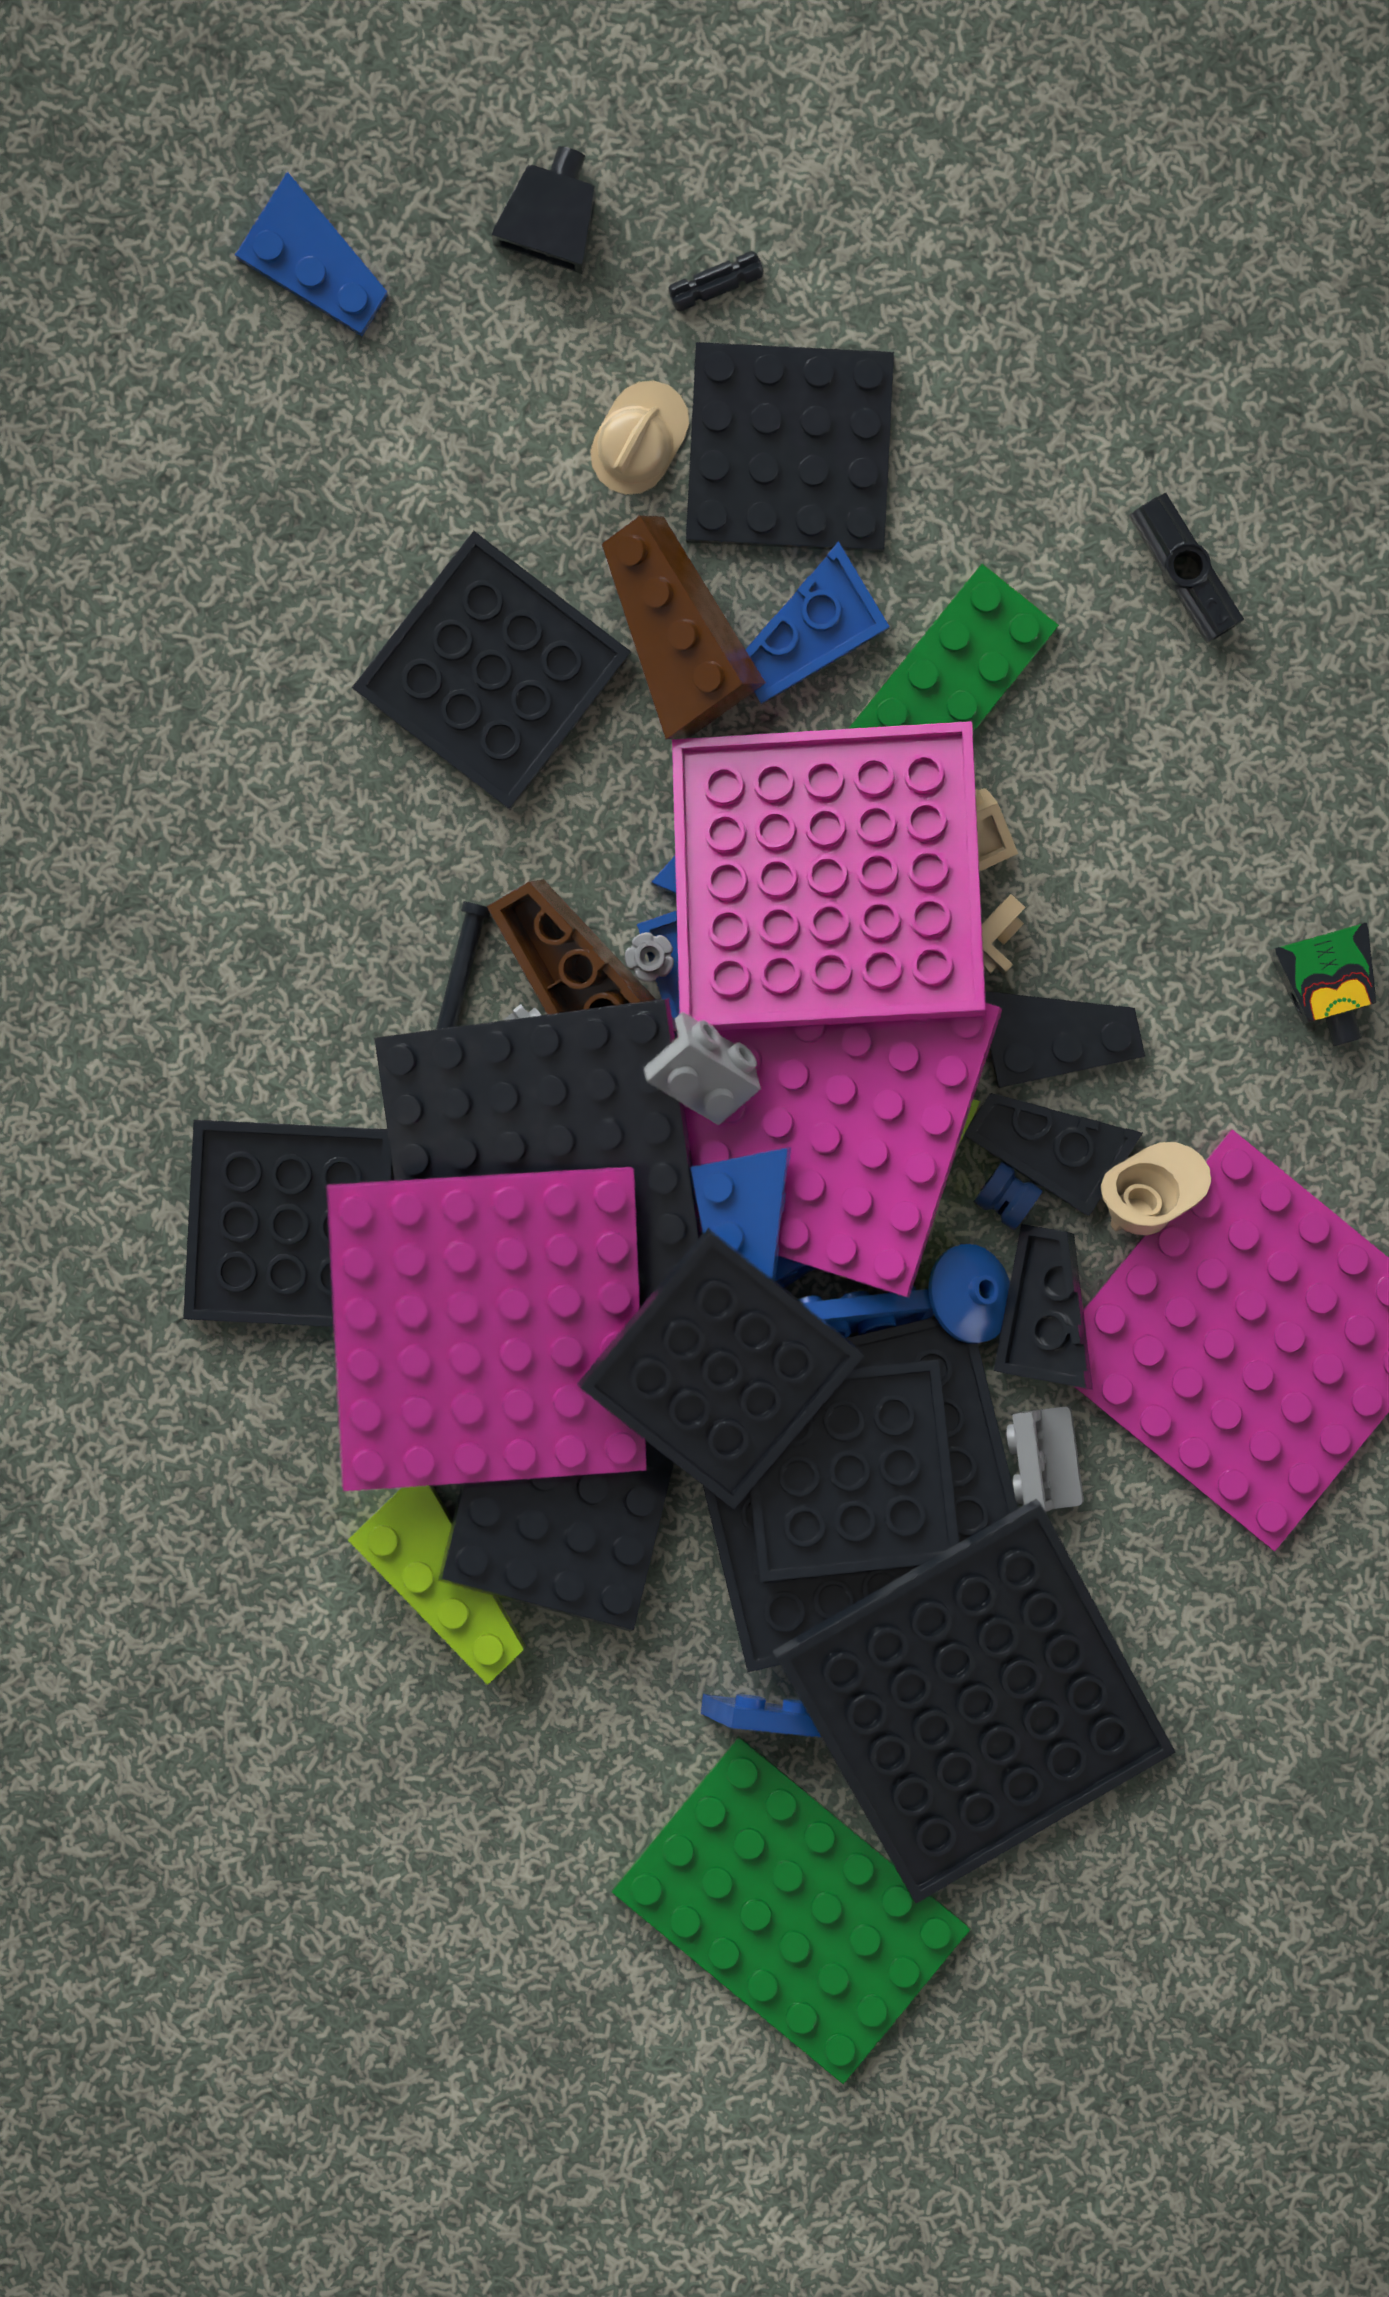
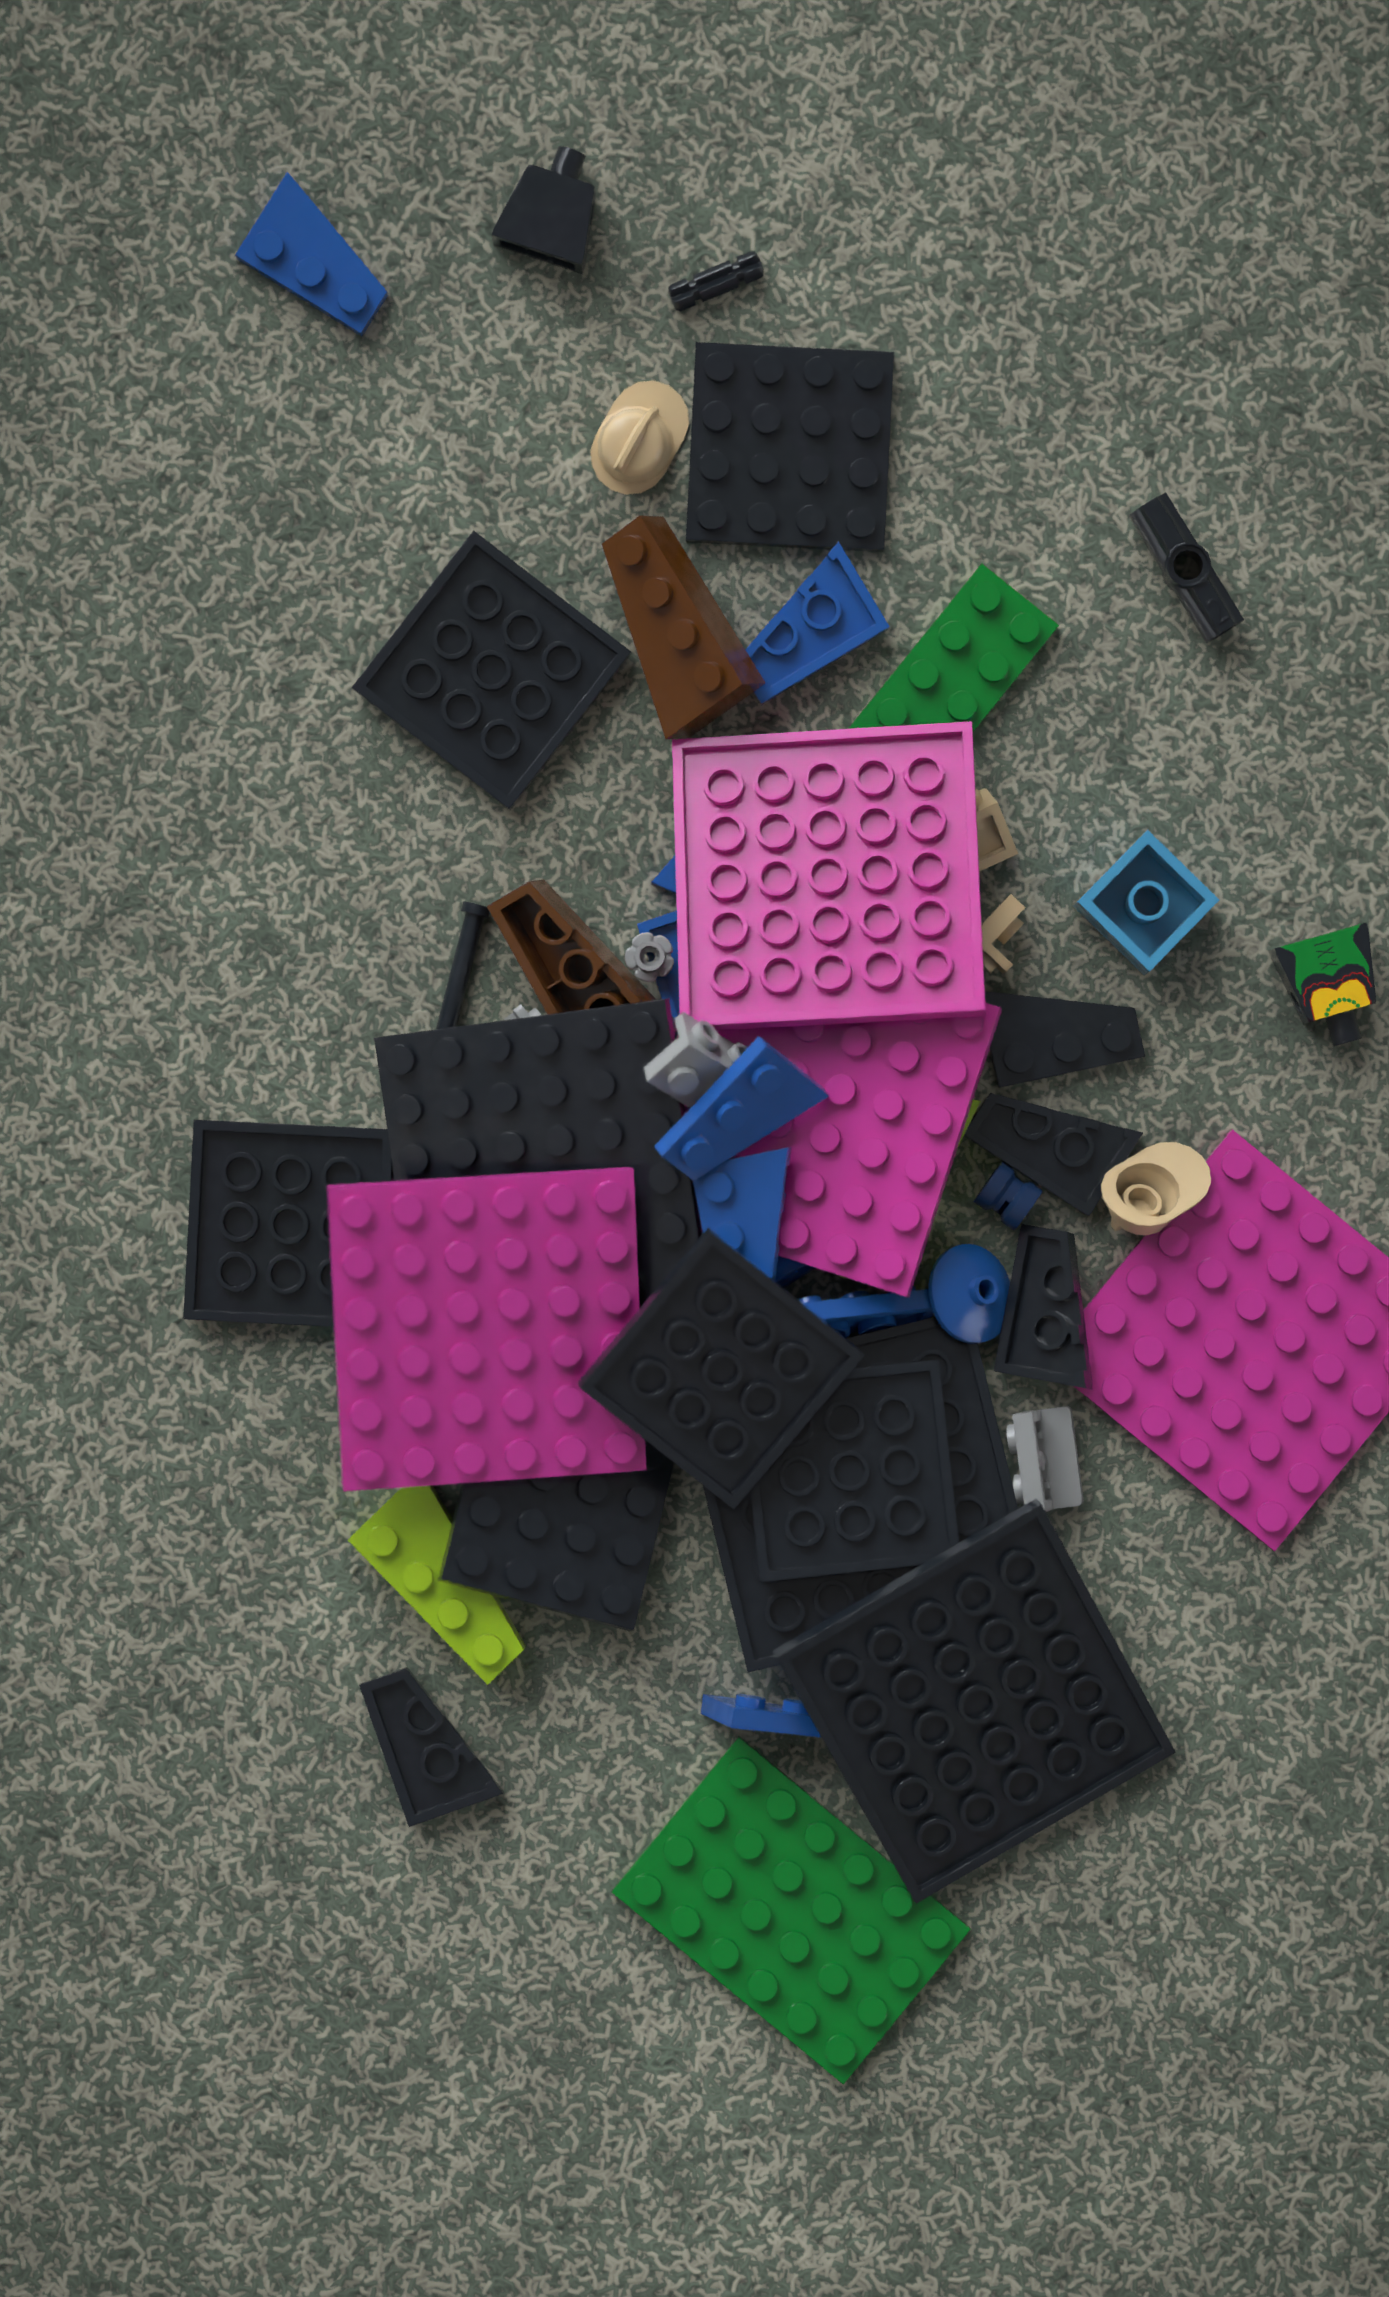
(423, 1750): none -> black wing
(739, 1109): none -> blue wing
(1146, 903): none -> dark azure brick

